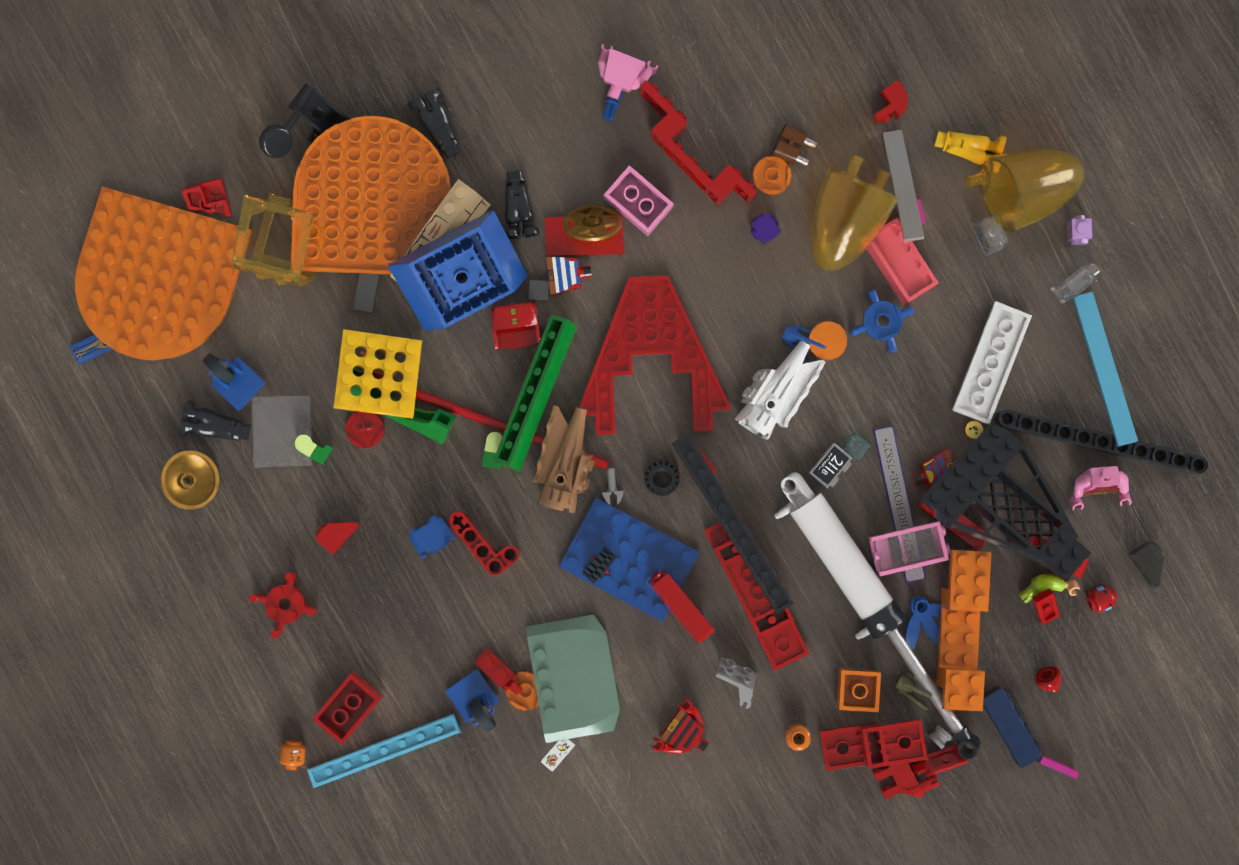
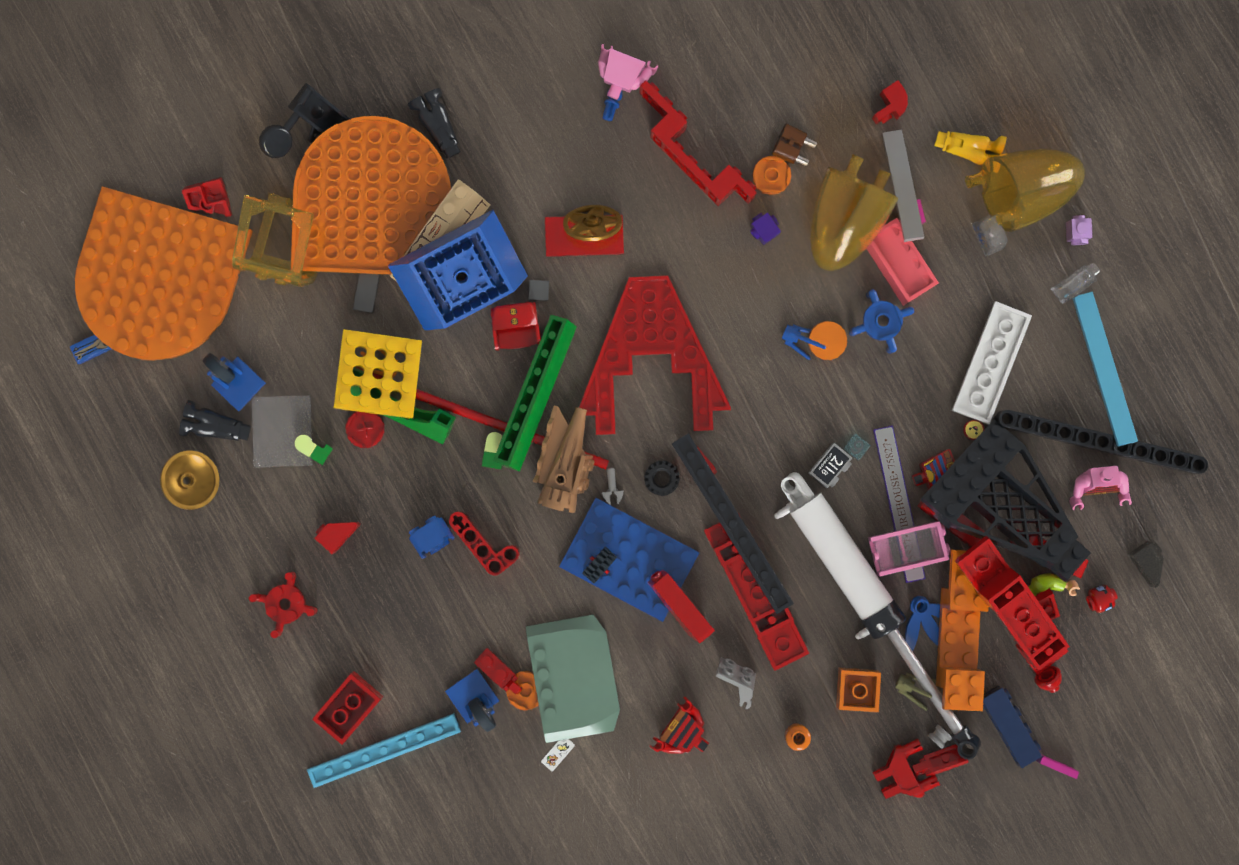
(292, 754): orange head -> none
(518, 207): black piece -> none
(565, 274): torso -> none
(638, 200): bright pink brick -> none
(778, 392): white piece -> none
(873, 745): red bracket -> none
(1014, 604): none -> red bracket

